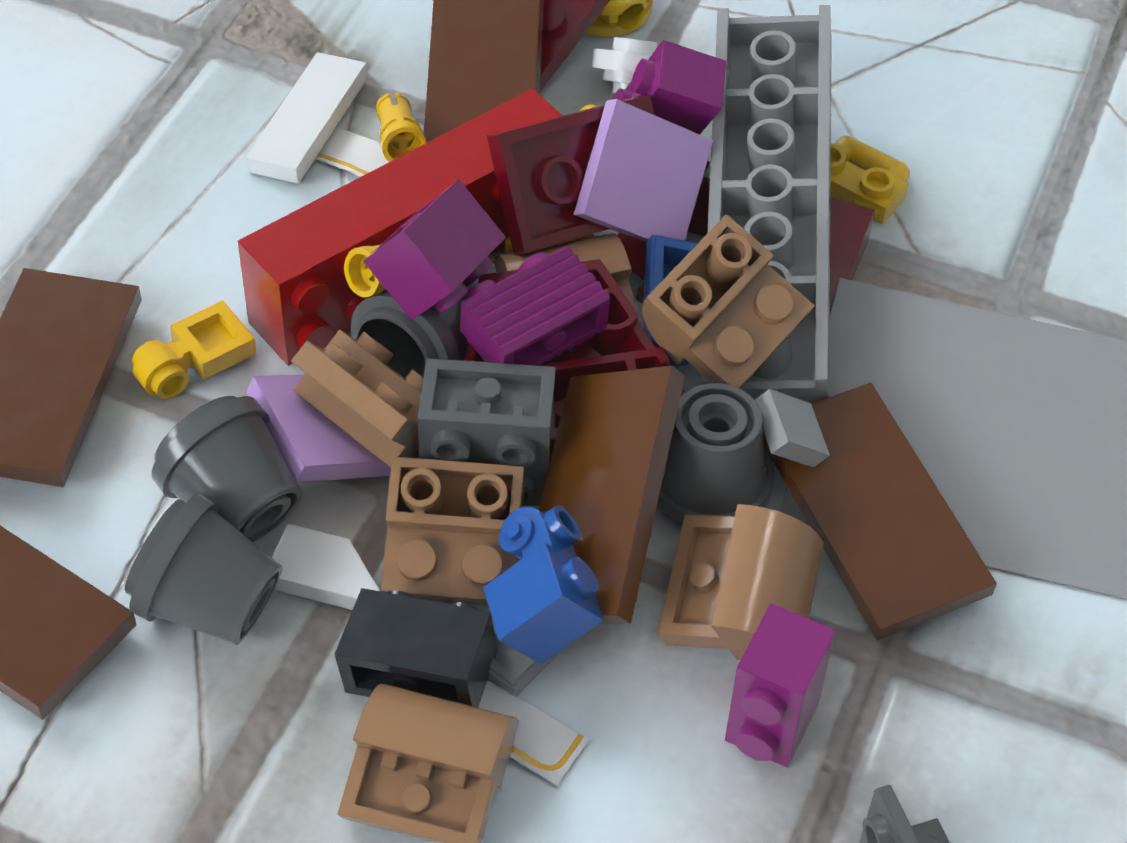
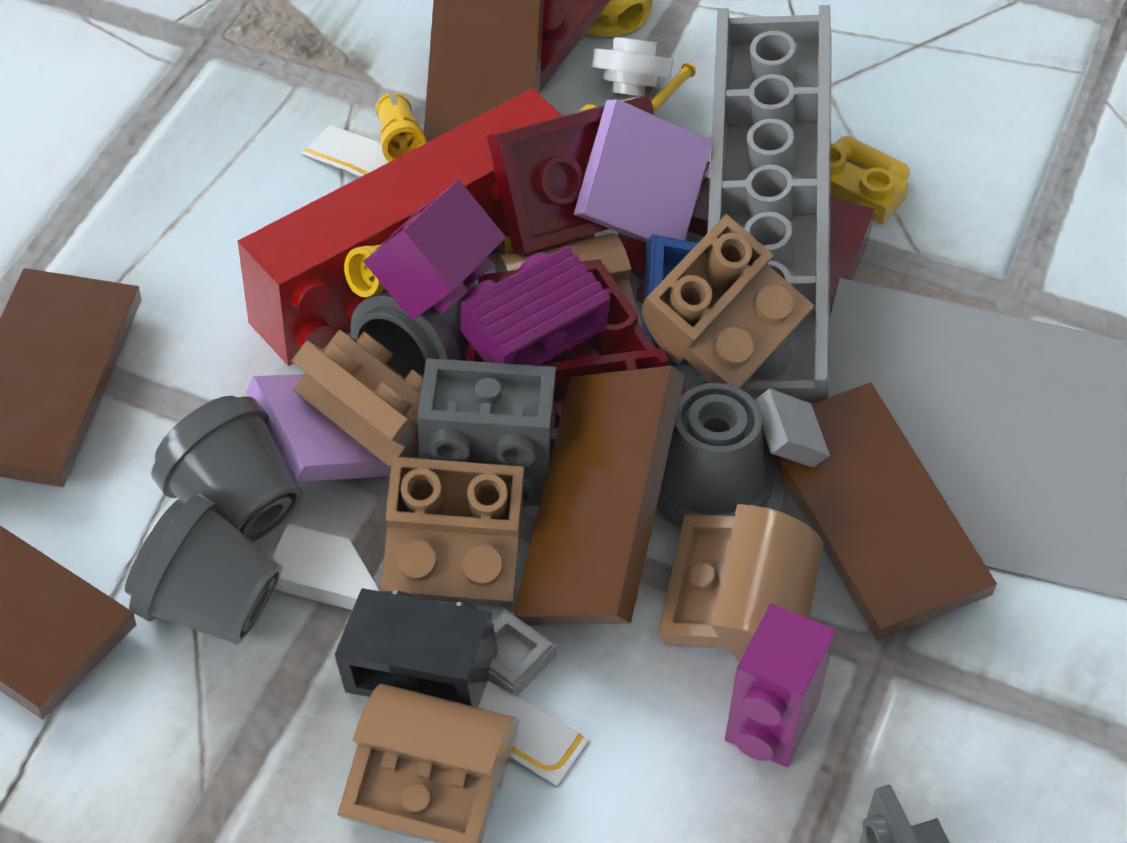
(204, 340): yellow plate -> none
(307, 118): white tile -> none
(547, 594): blue brick -> none
(682, 85): magenta brick -> none

